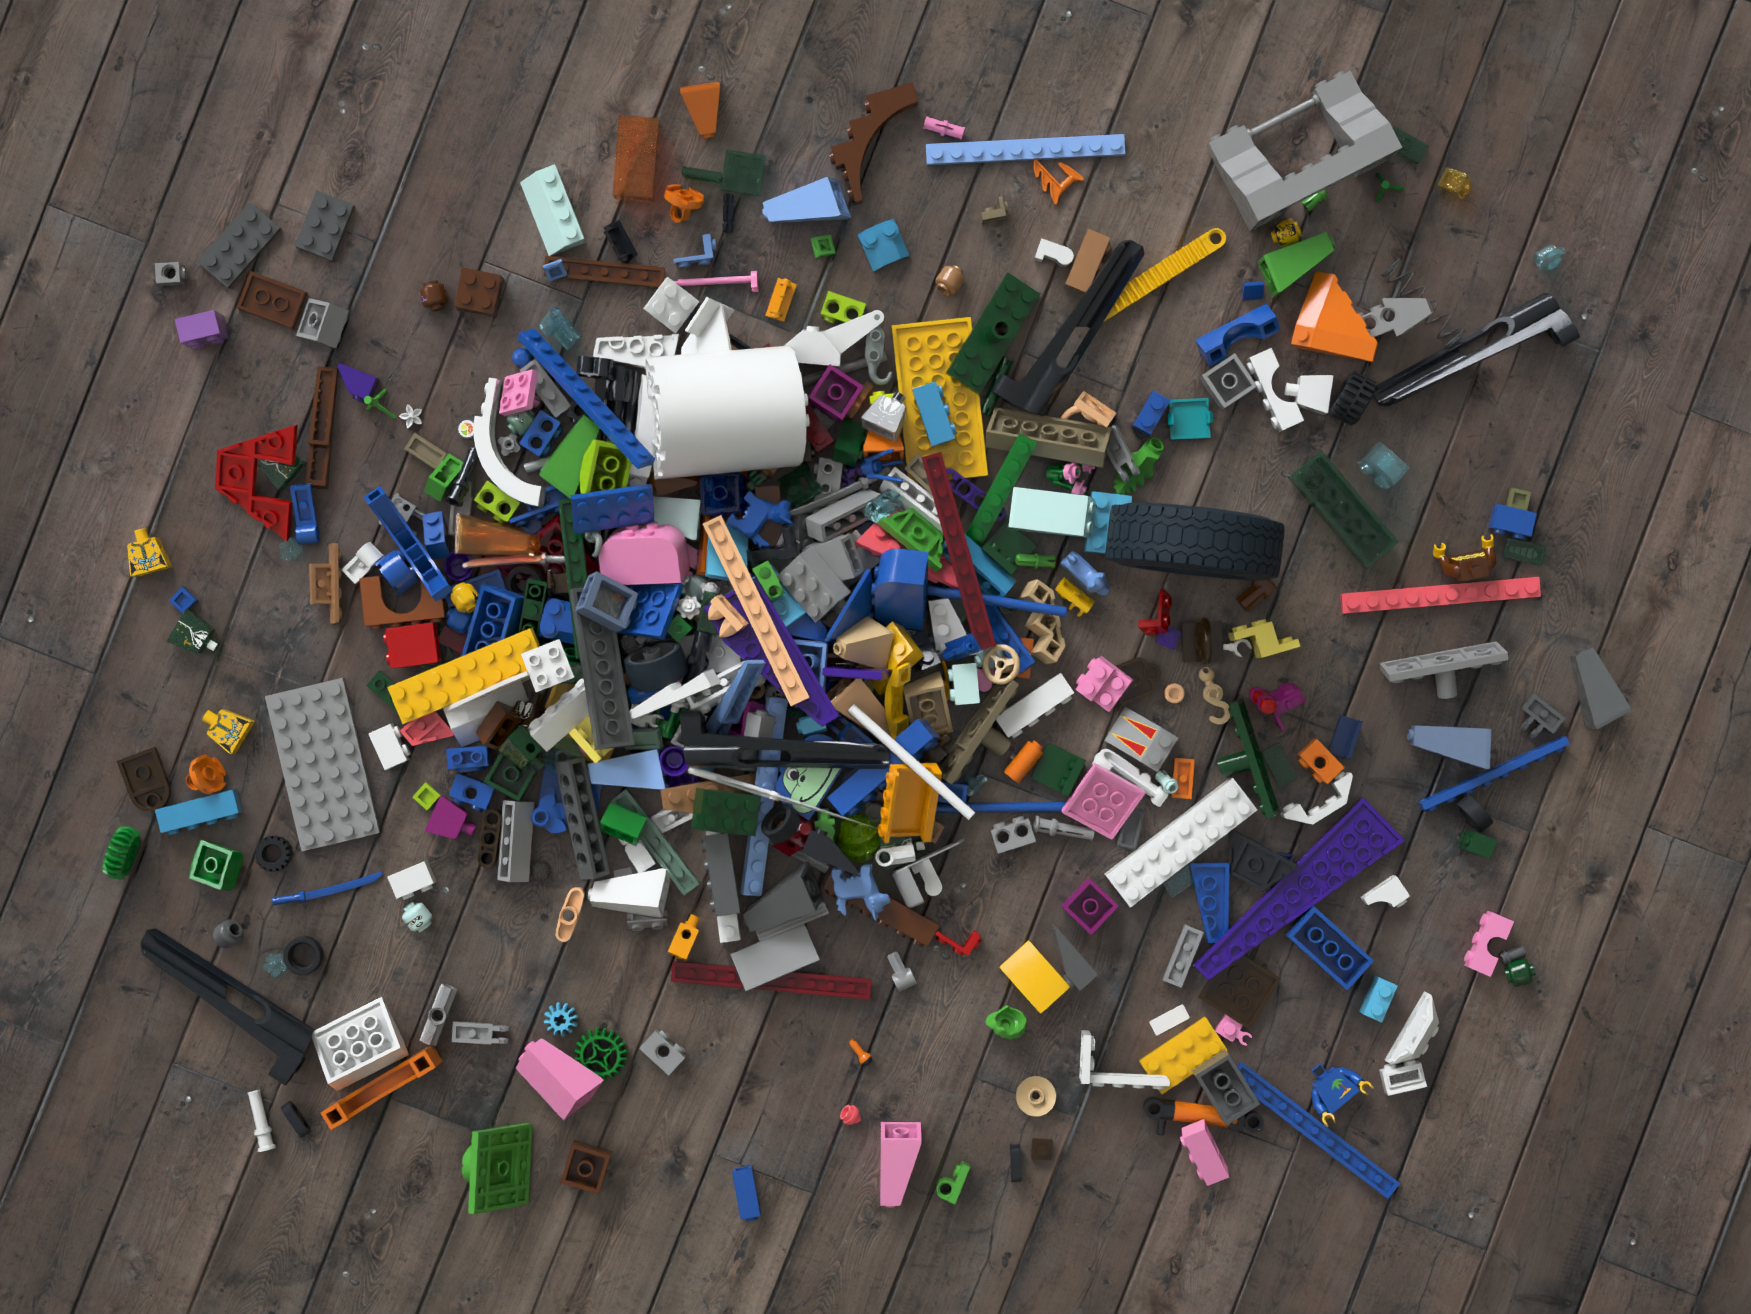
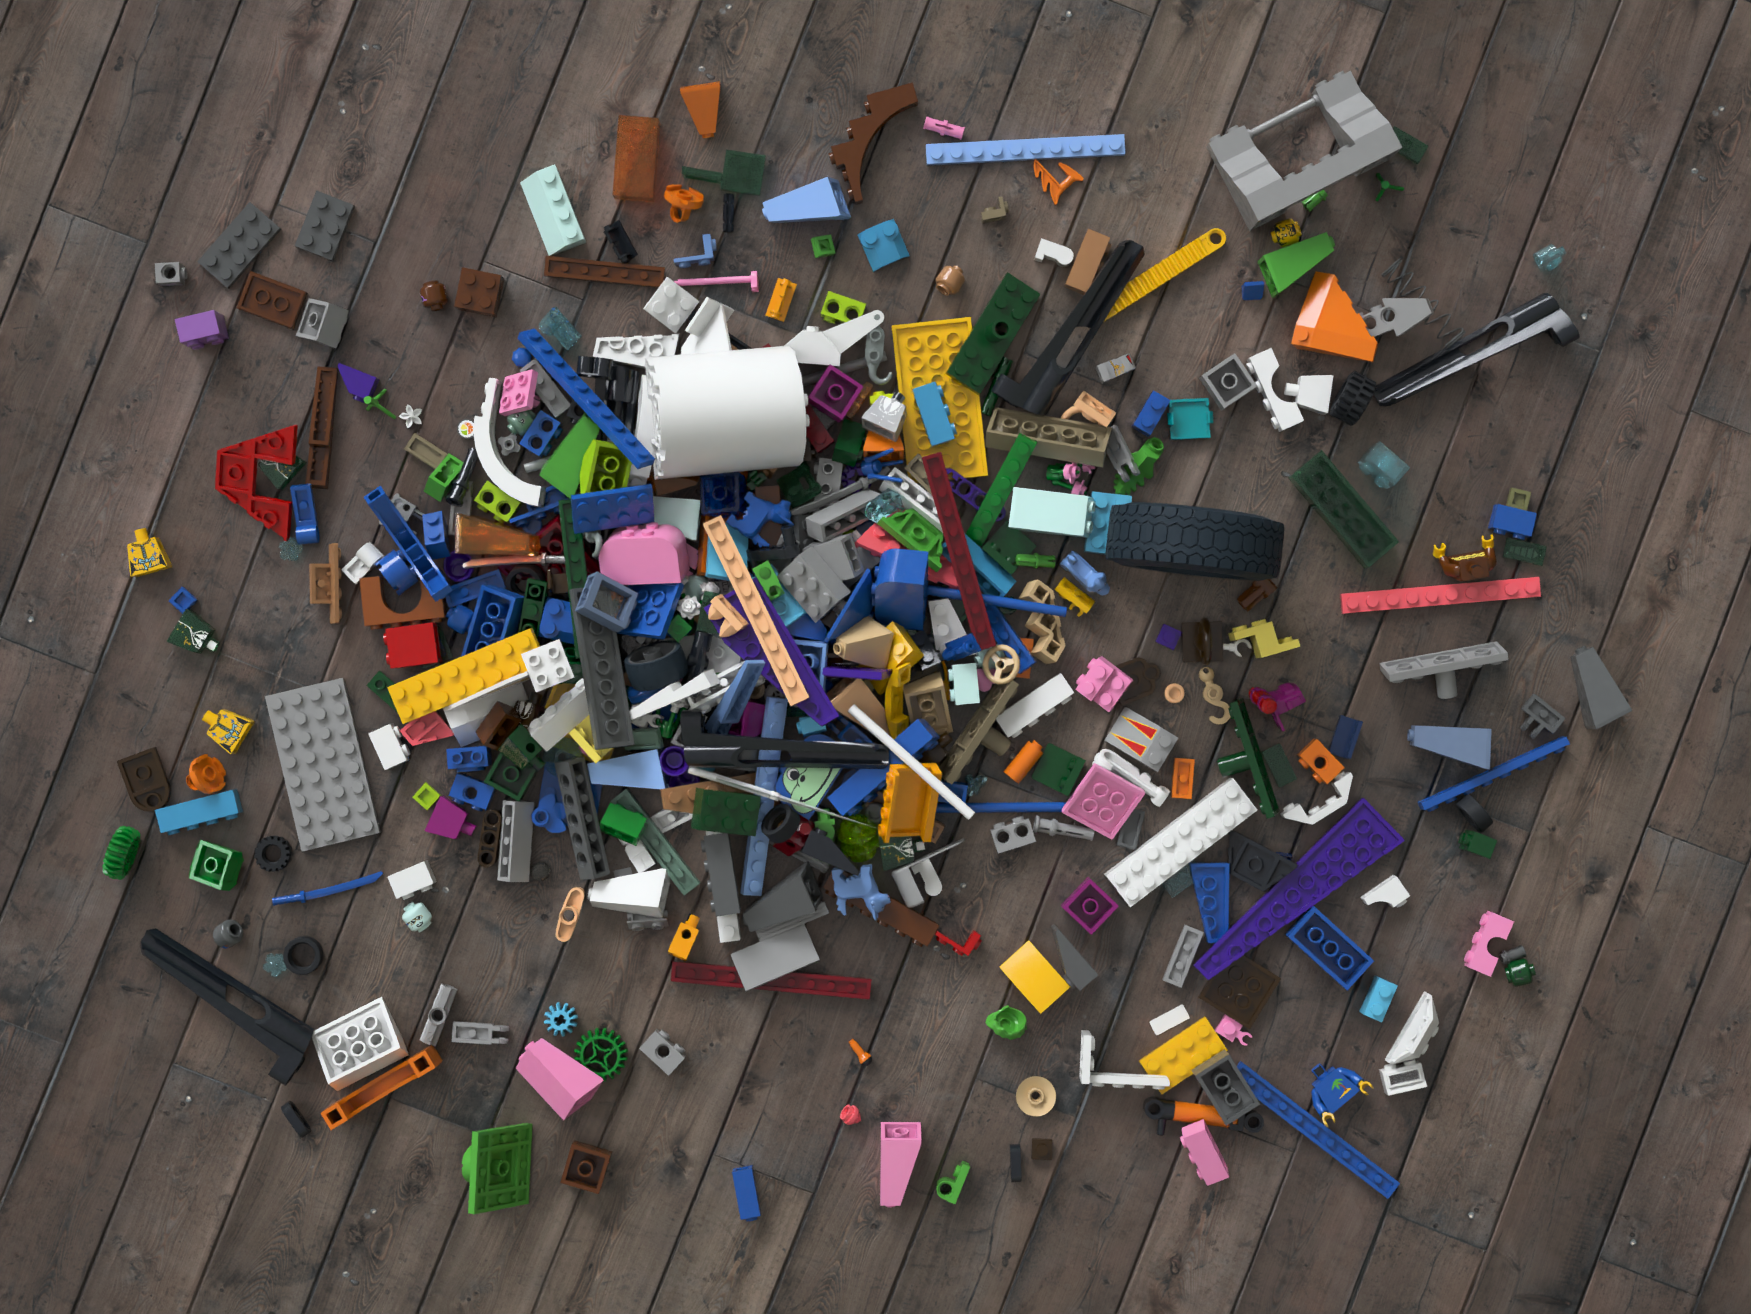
(262, 1130): white pin -> none
(452, 639): dark red sticker -> none
(464, 597): yellow head -> none
(555, 270): medium blue slope -> none
(759, 724): light grey brick -> none
(897, 855): white piece -> none
(902, 976): light grey axle -> none
(1115, 368): none -> light grey leg
(1160, 625): red bracket -> none
(1169, 785): light aqua pin -> none
(1257, 323): blue arch -> none
(1455, 182): clear yellow bracket -> none

